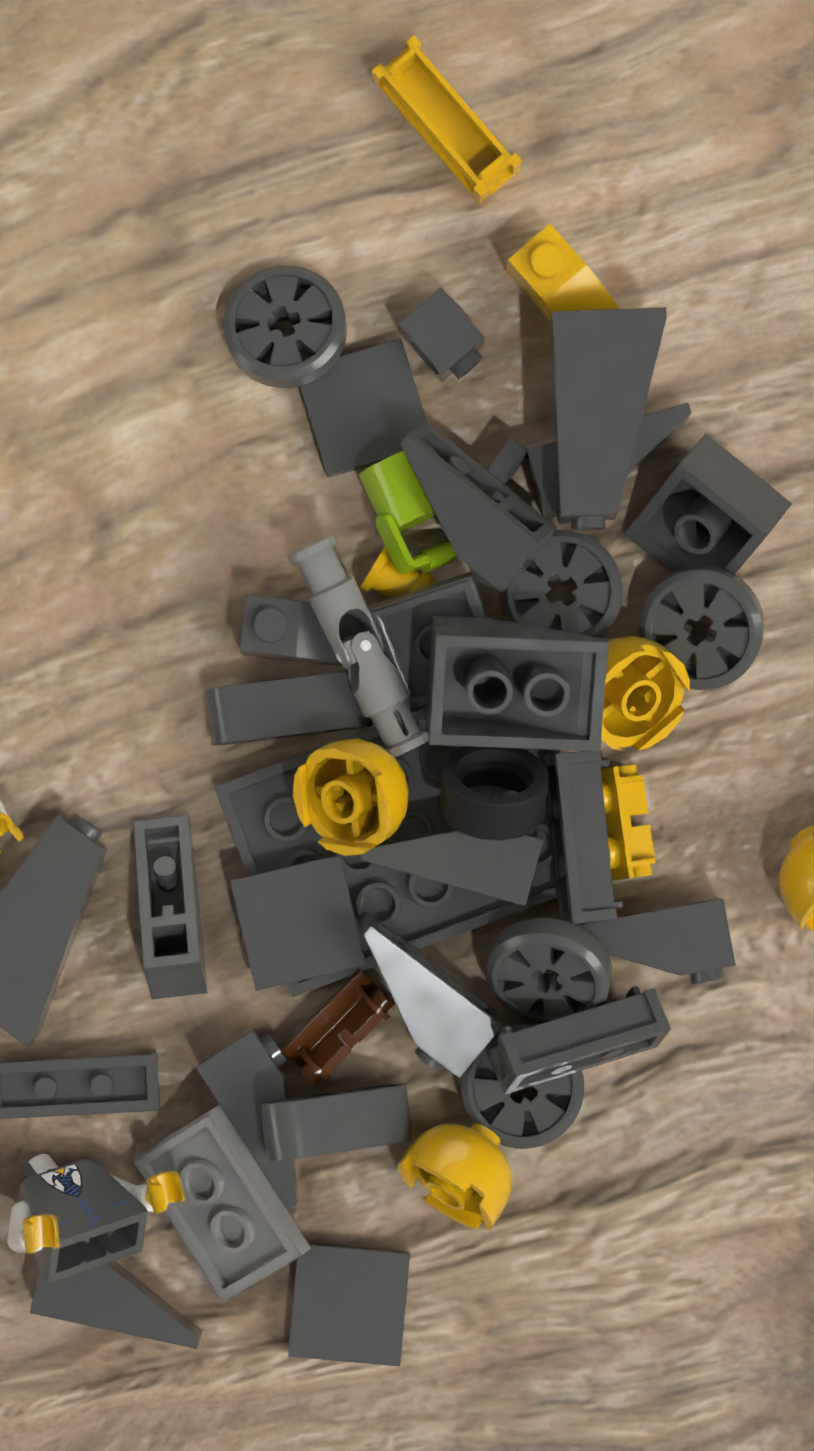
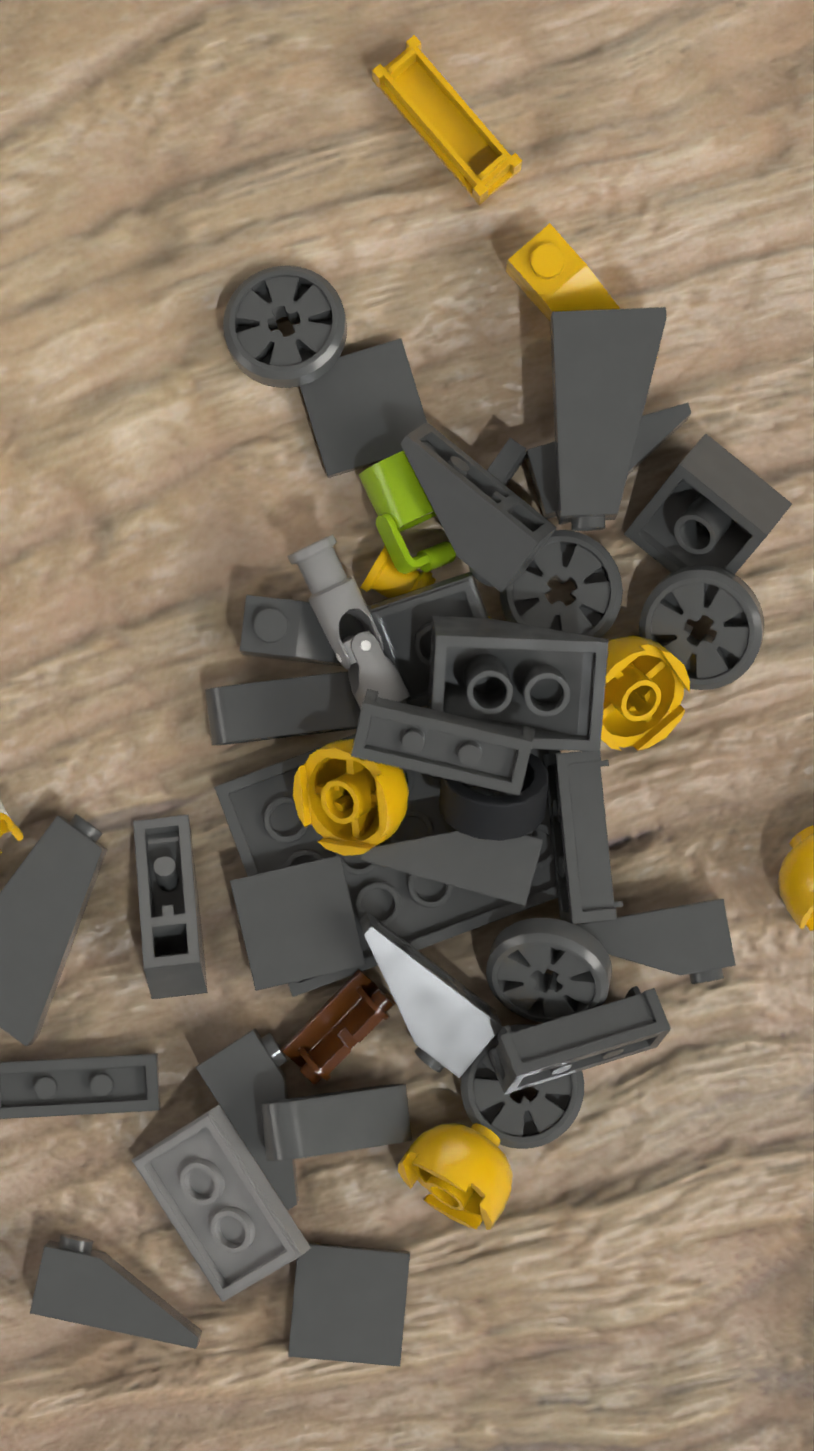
(83, 1214): dark grey torso -> none
(442, 744): none -> dark grey container
(443, 336): dark grey brick -> none
(629, 847): yellow hinge -> none

